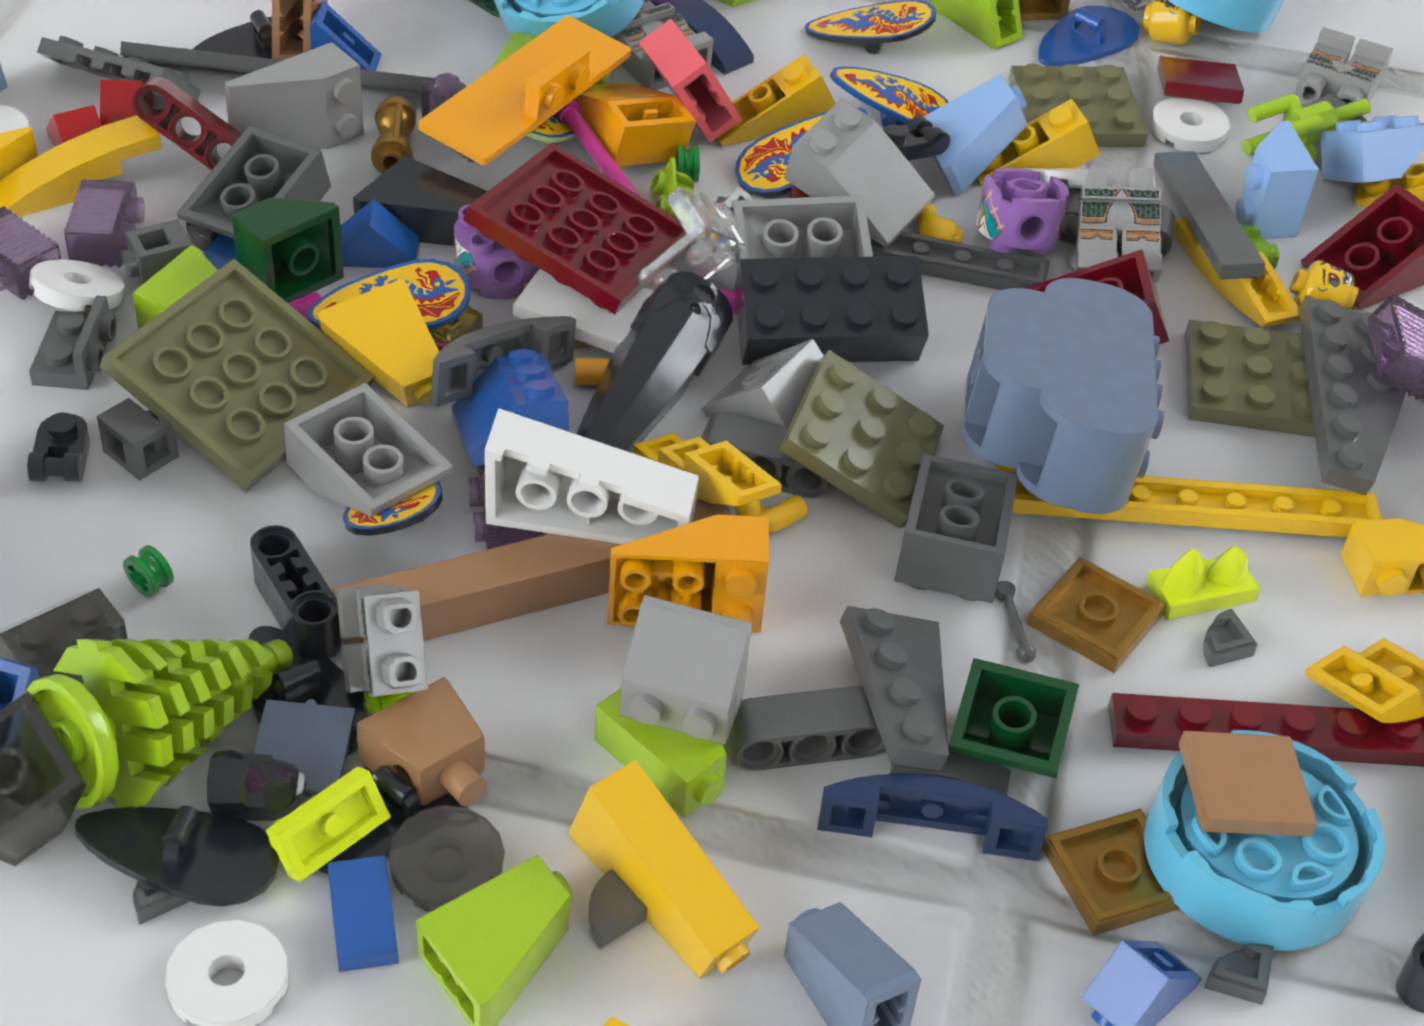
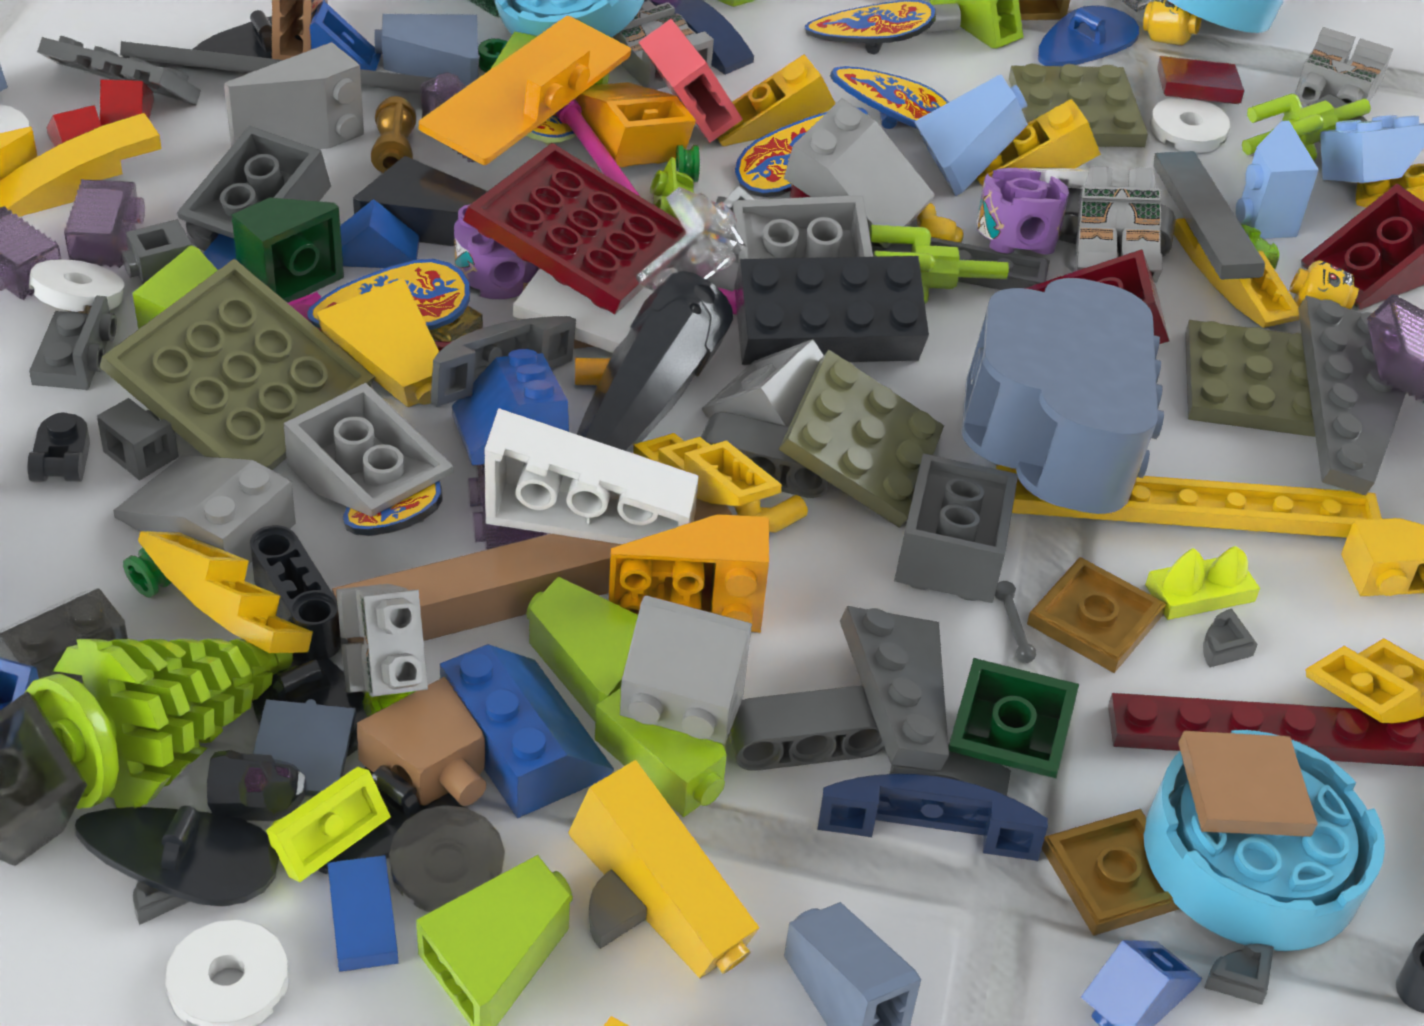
(169, 121): dark red beam -> none
(212, 502): none -> light grey slope
(218, 588): none -> yellow slope
(429, 45): none -> sand blue slope
(489, 52): none -> green bush
(530, 733): none -> blue slope
(581, 640): none -> lime slope
(918, 138): black plate -> none
(938, 264): none -> lime plant
(947, 18): none -> light grey hinge

